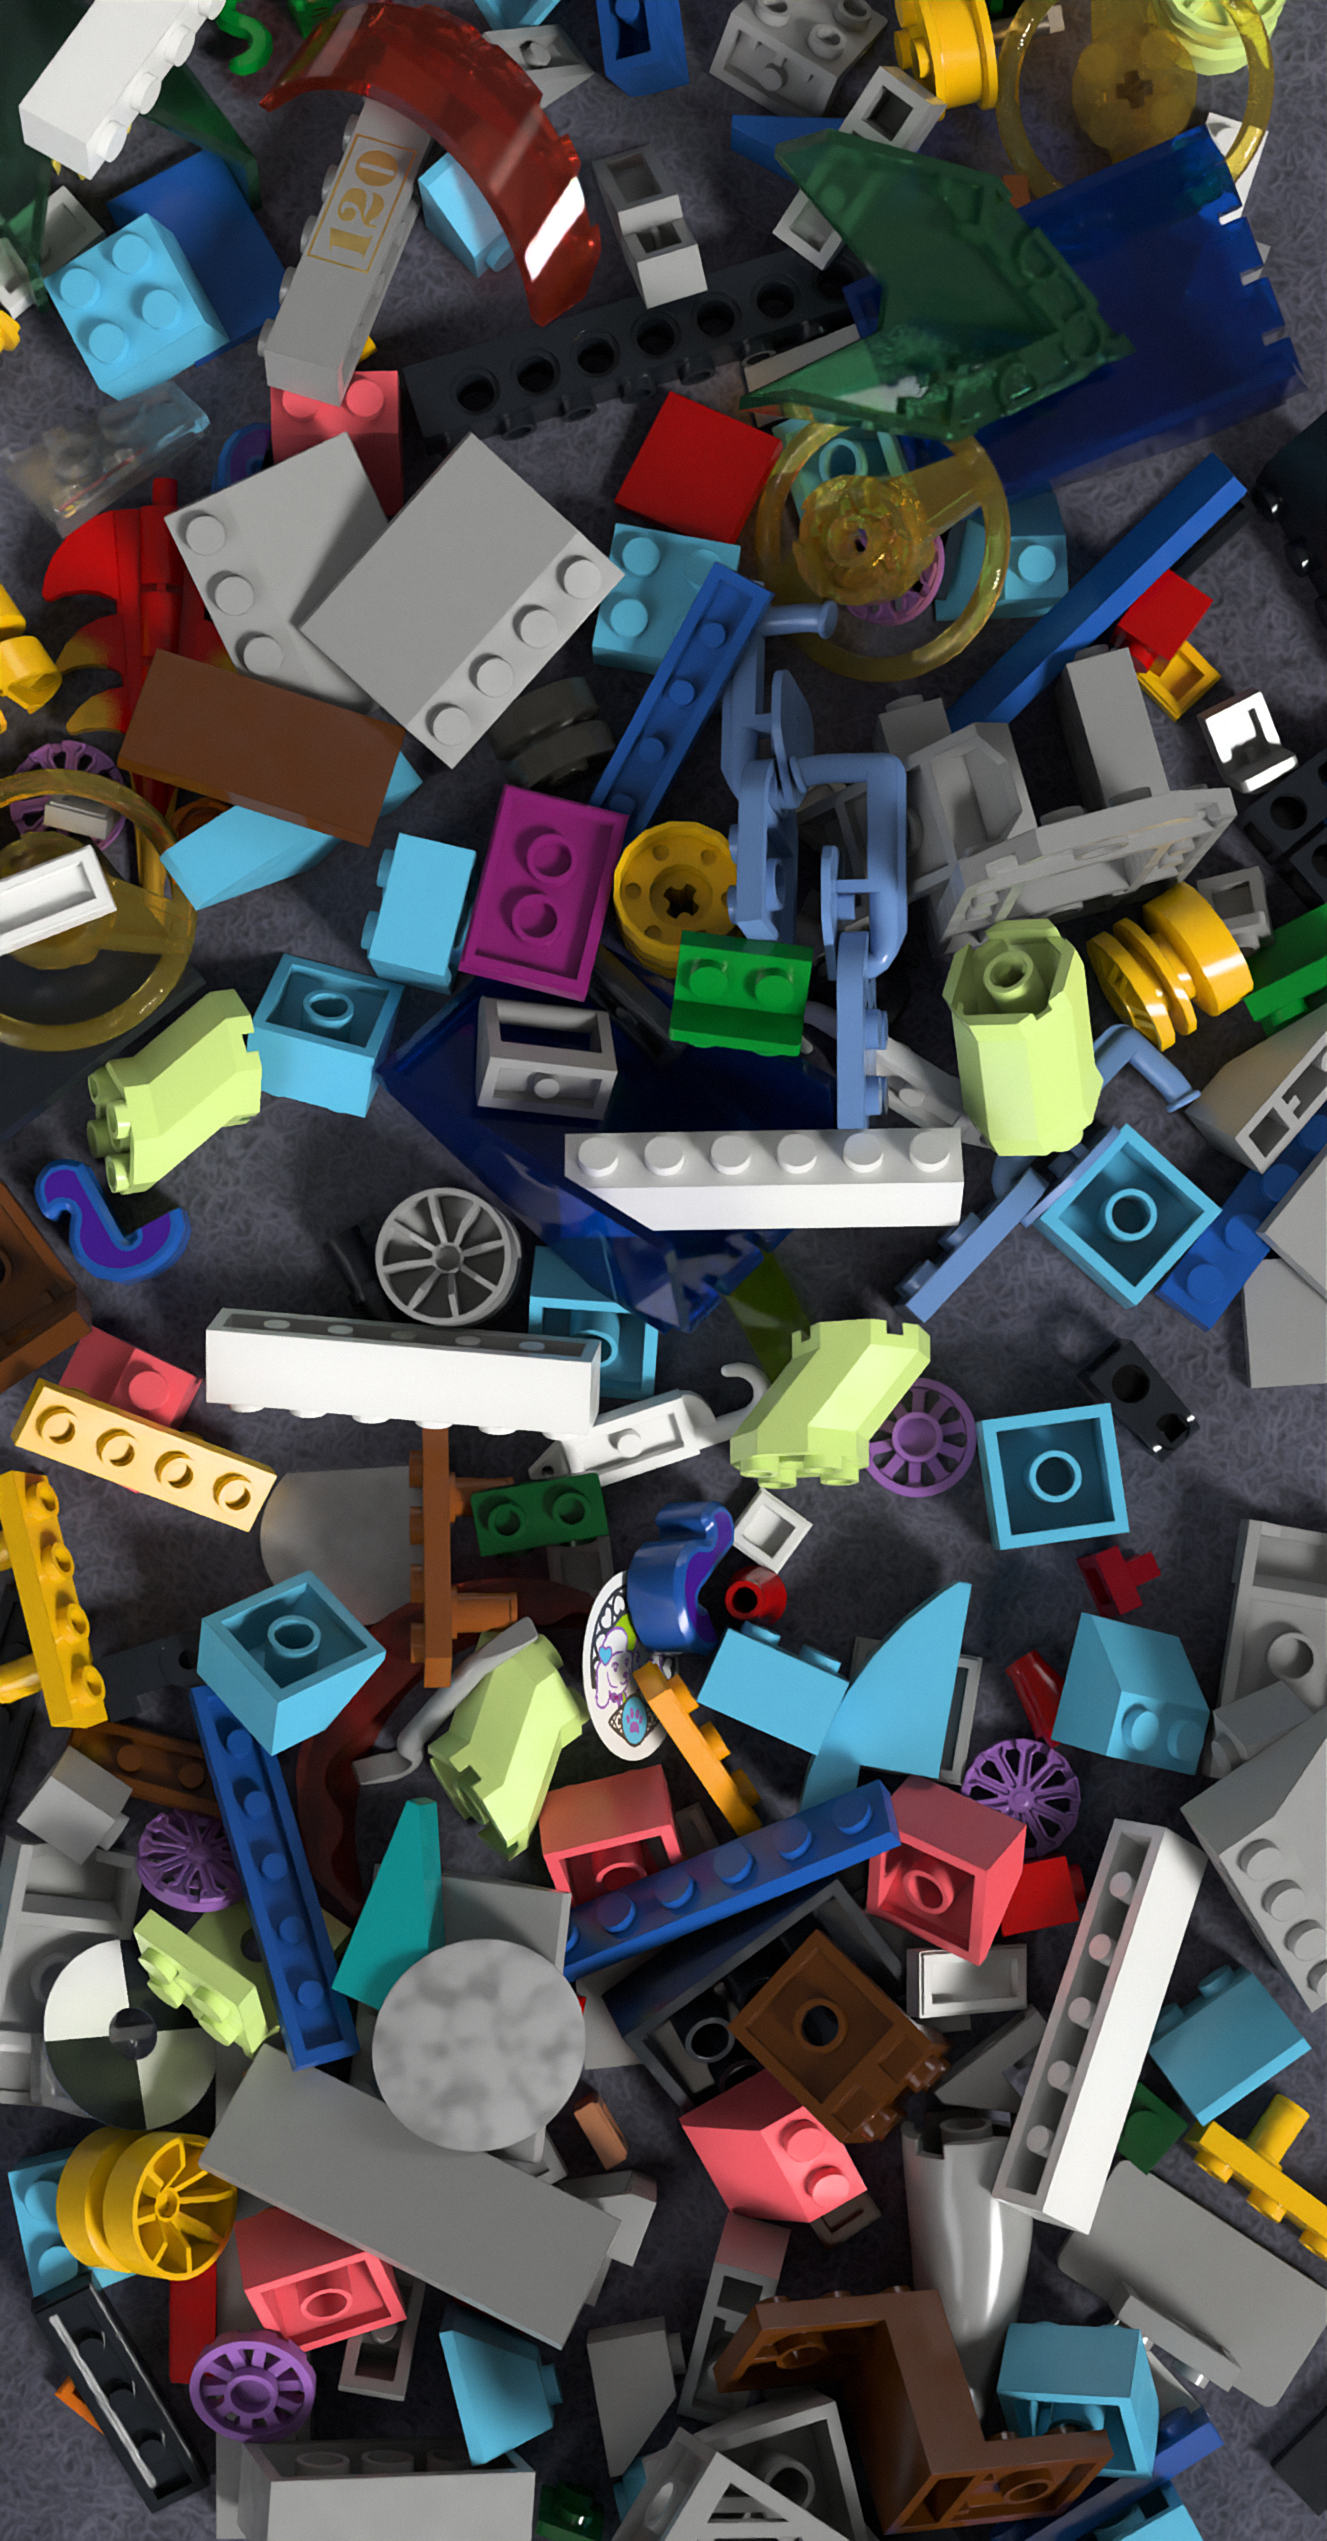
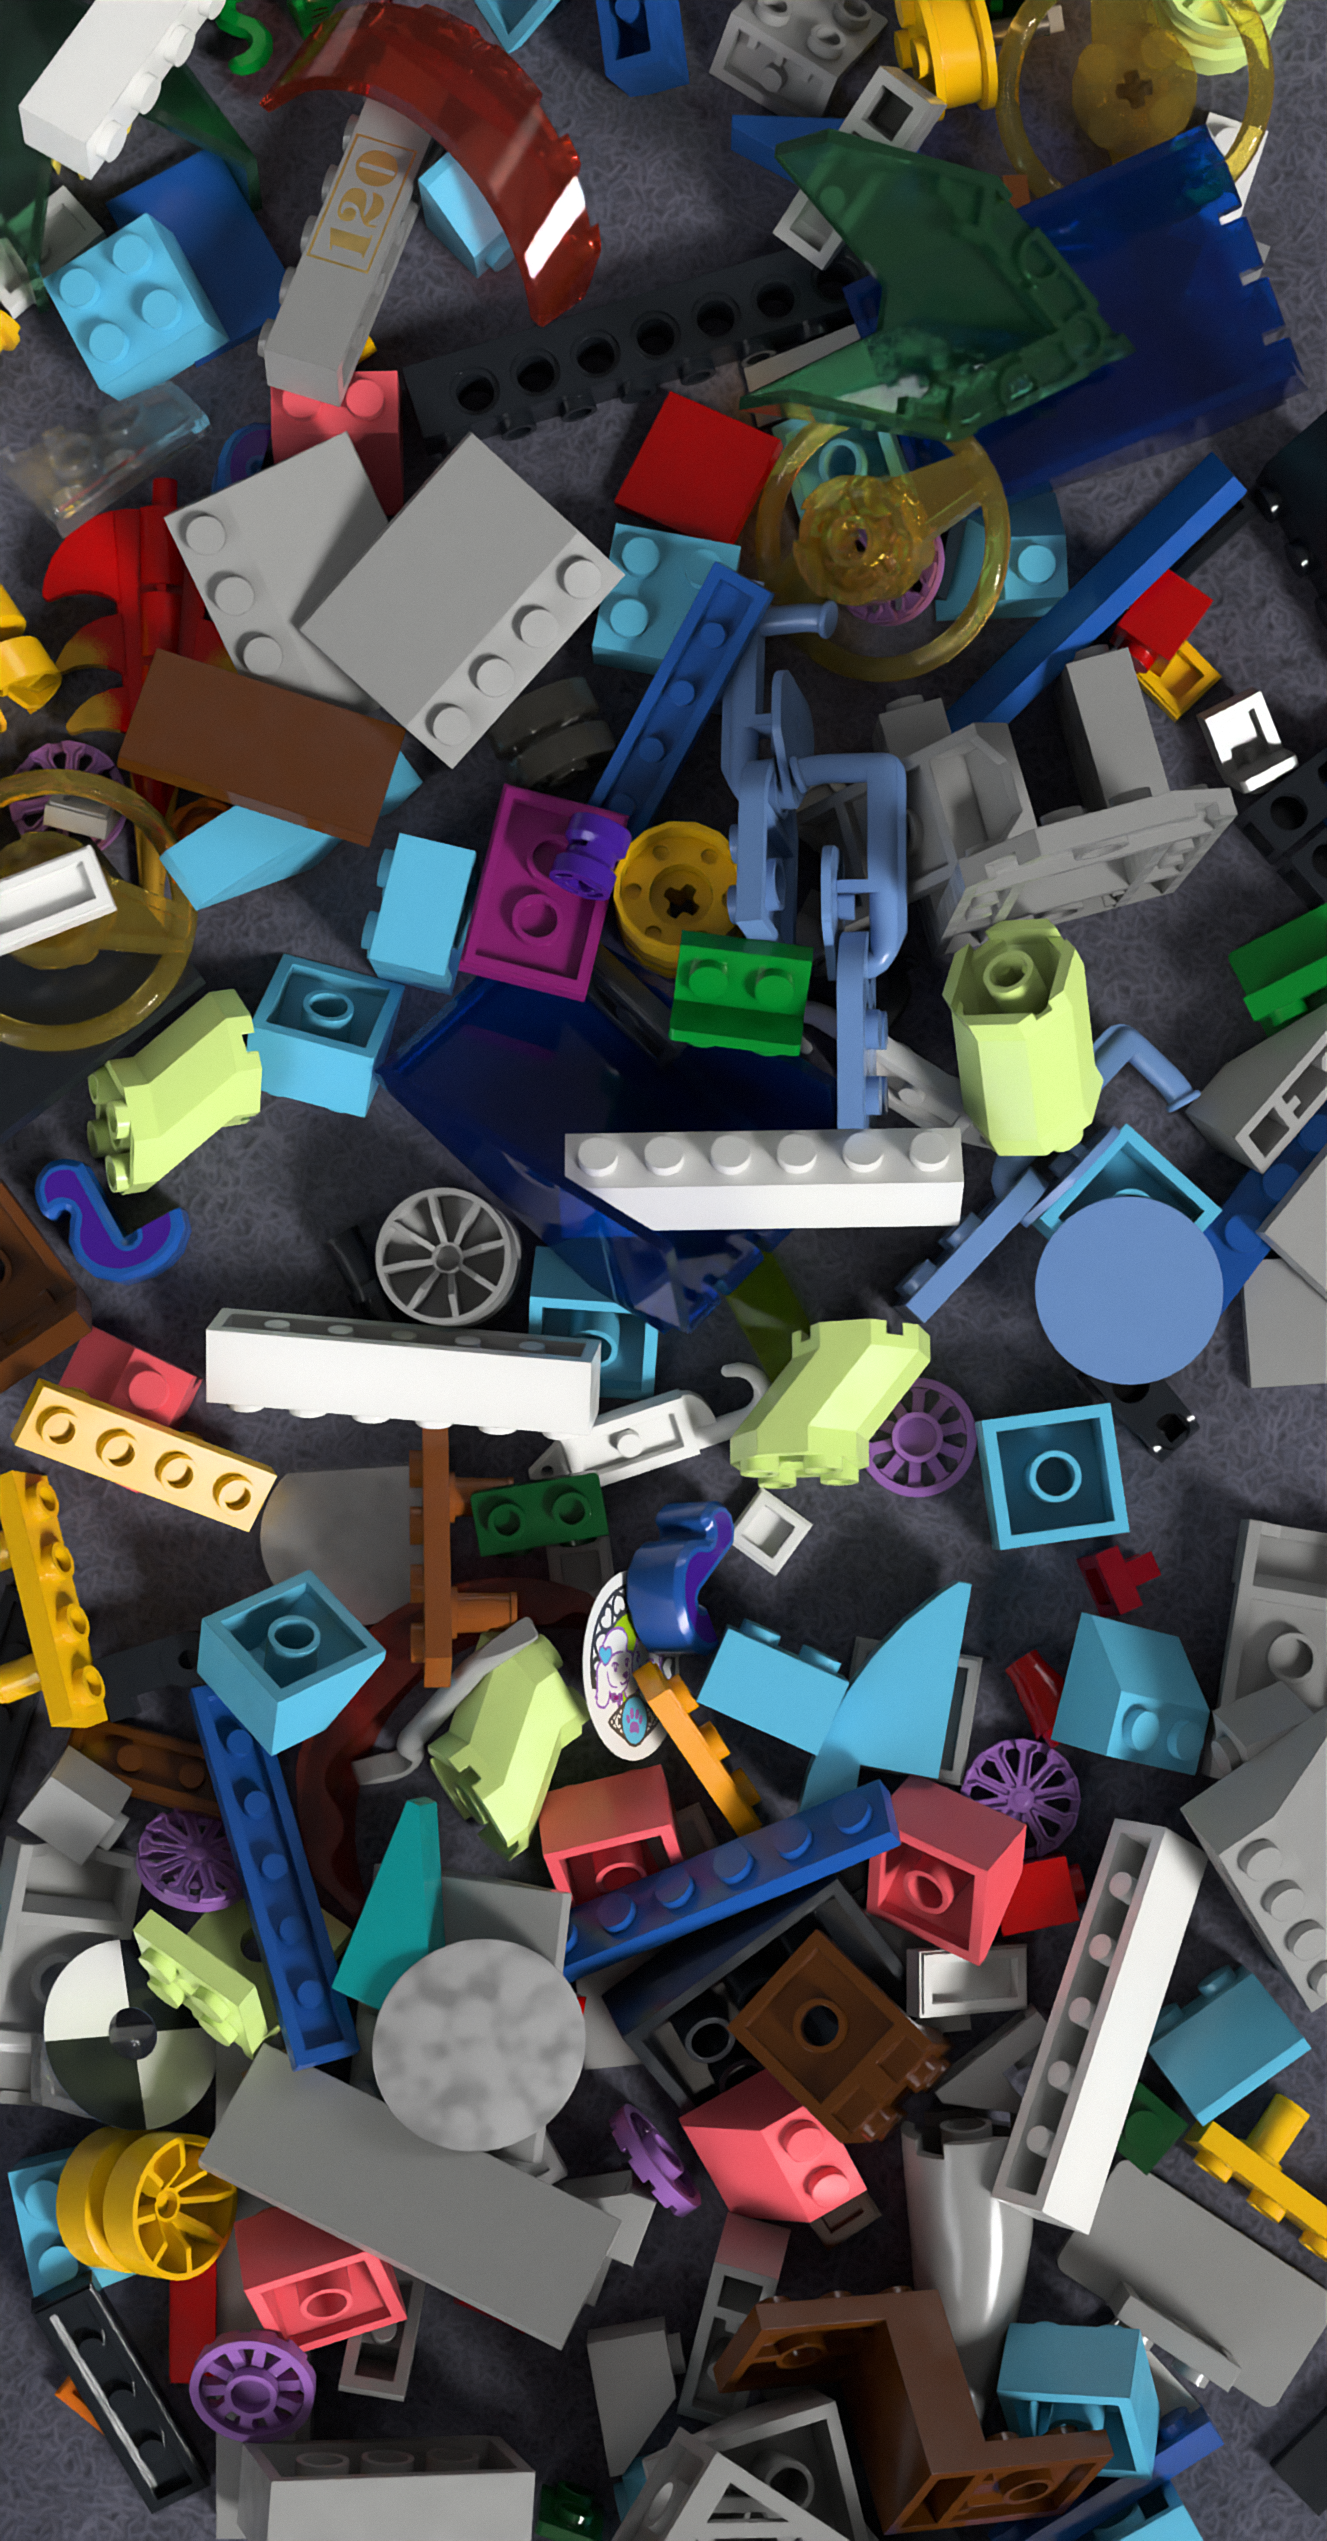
(496, 2383): medium azure slope -> none
(541, 1076): light grey tile -> none
(545, 56): light grey slope -> none
(590, 856): none -> dark purple wheel
(601, 2130): nougat tile -> none
(650, 226): light grey slope -> none
(655, 2160): none -> medium lavender wheel
(769, 1591): red cone -> none
(1129, 1290): none -> medium blue sticker
(1180, 960): yellow wheel -> none
(1242, 906): light grey bracket -> none

